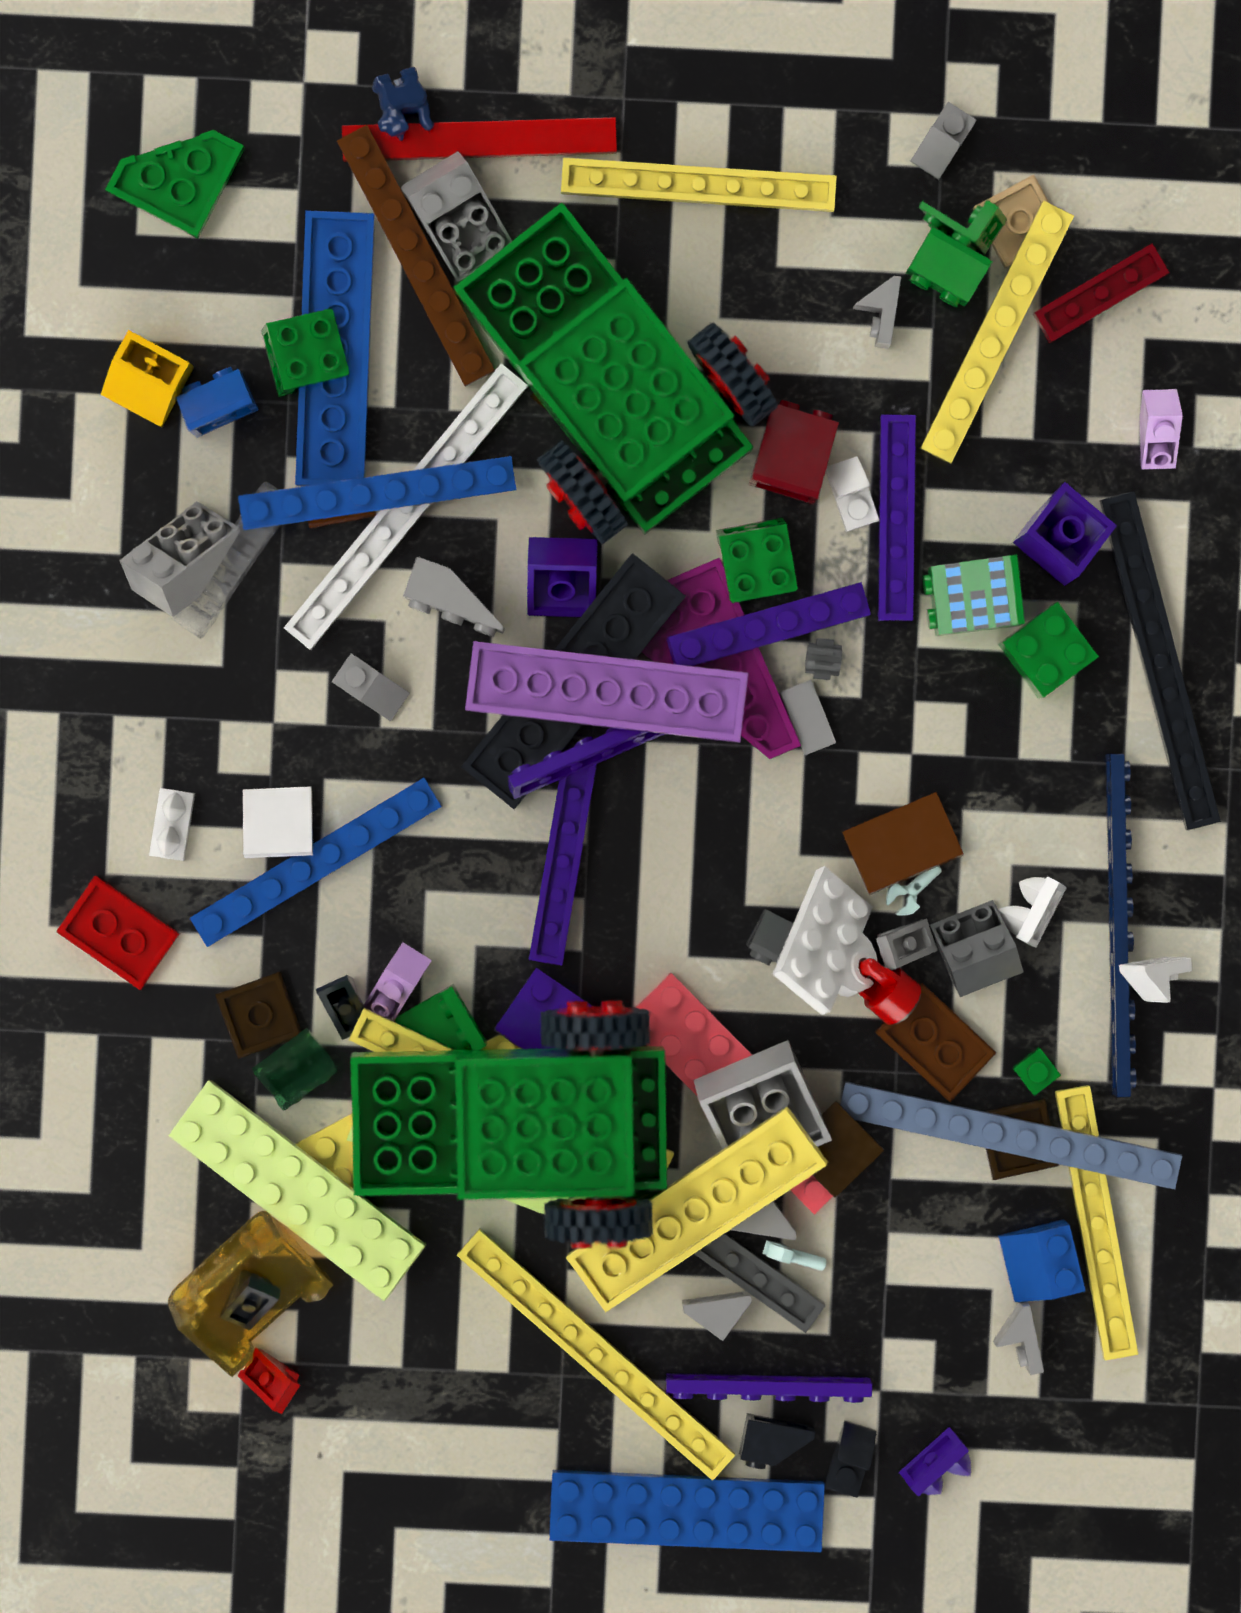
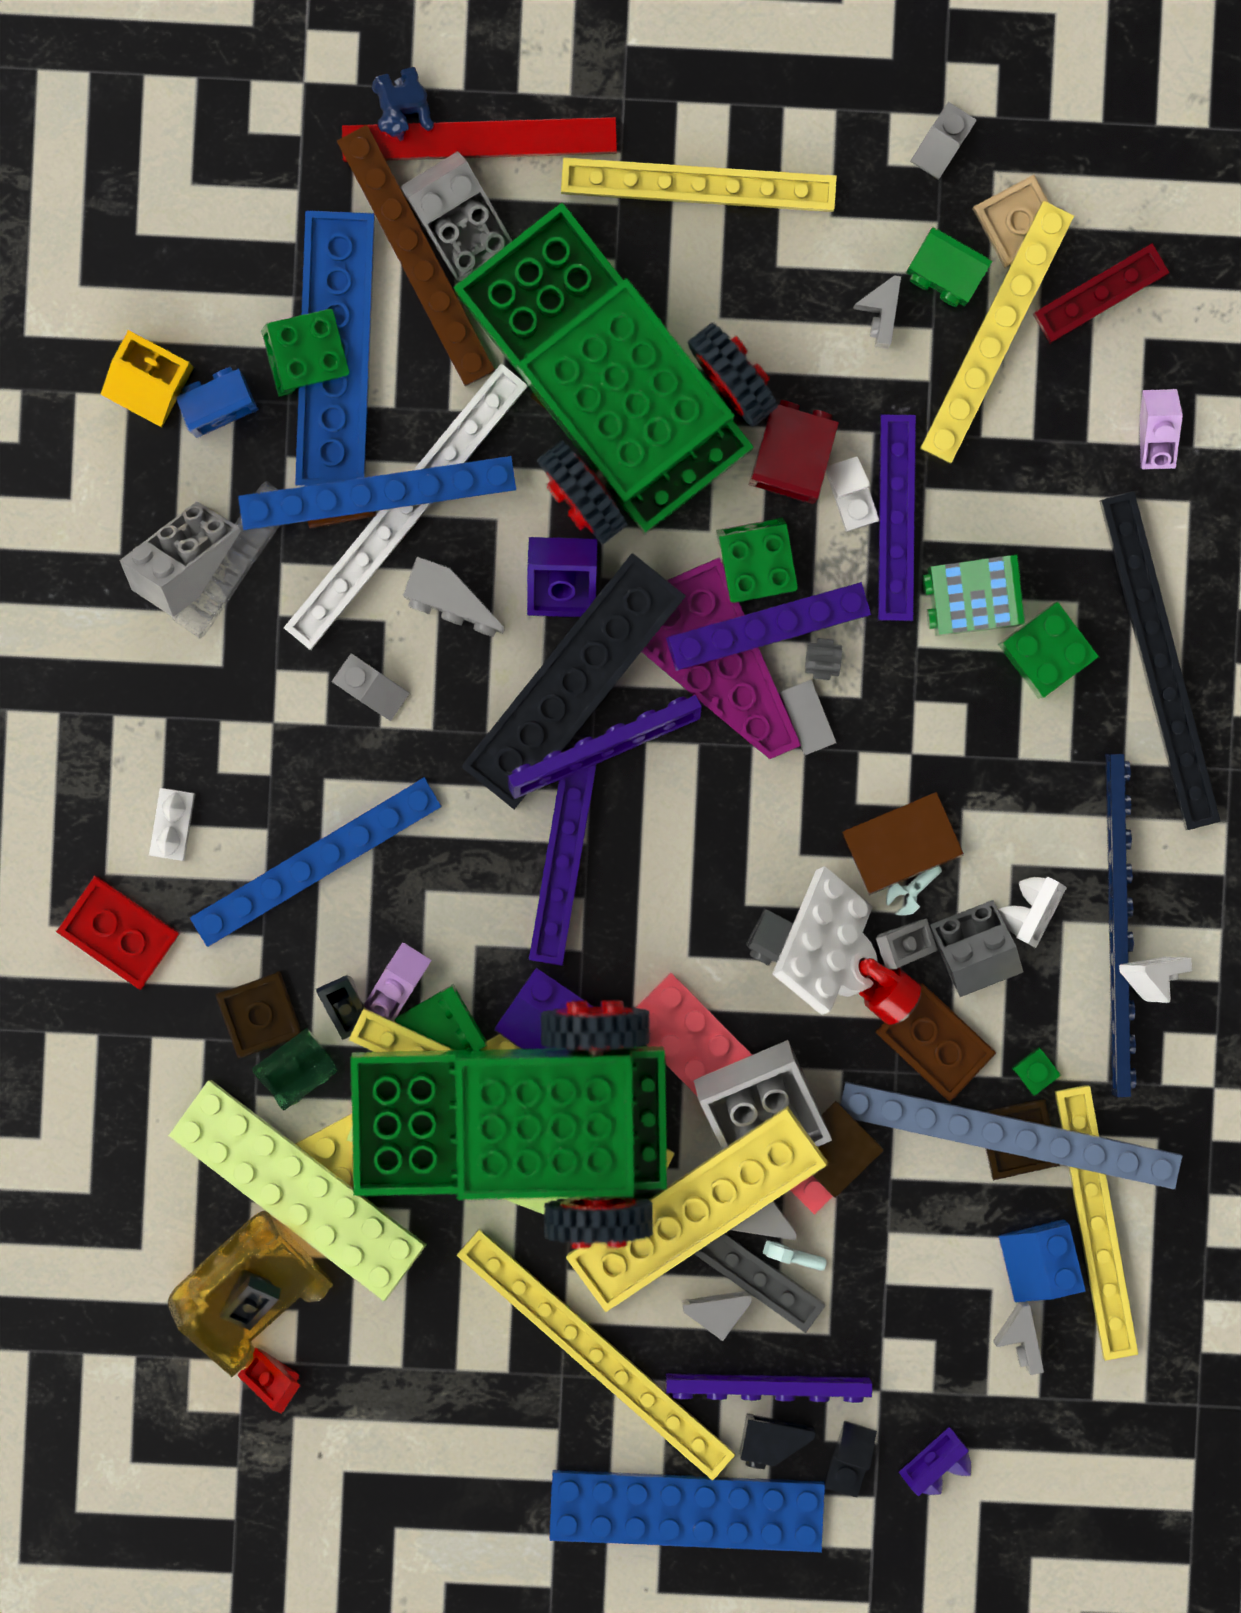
(178, 179): green plate -> none
(277, 822): white tile -> none
(606, 691): medium lavender plate -> none
(985, 225): green bracket -> none
(1064, 534): dark purple slope -> none

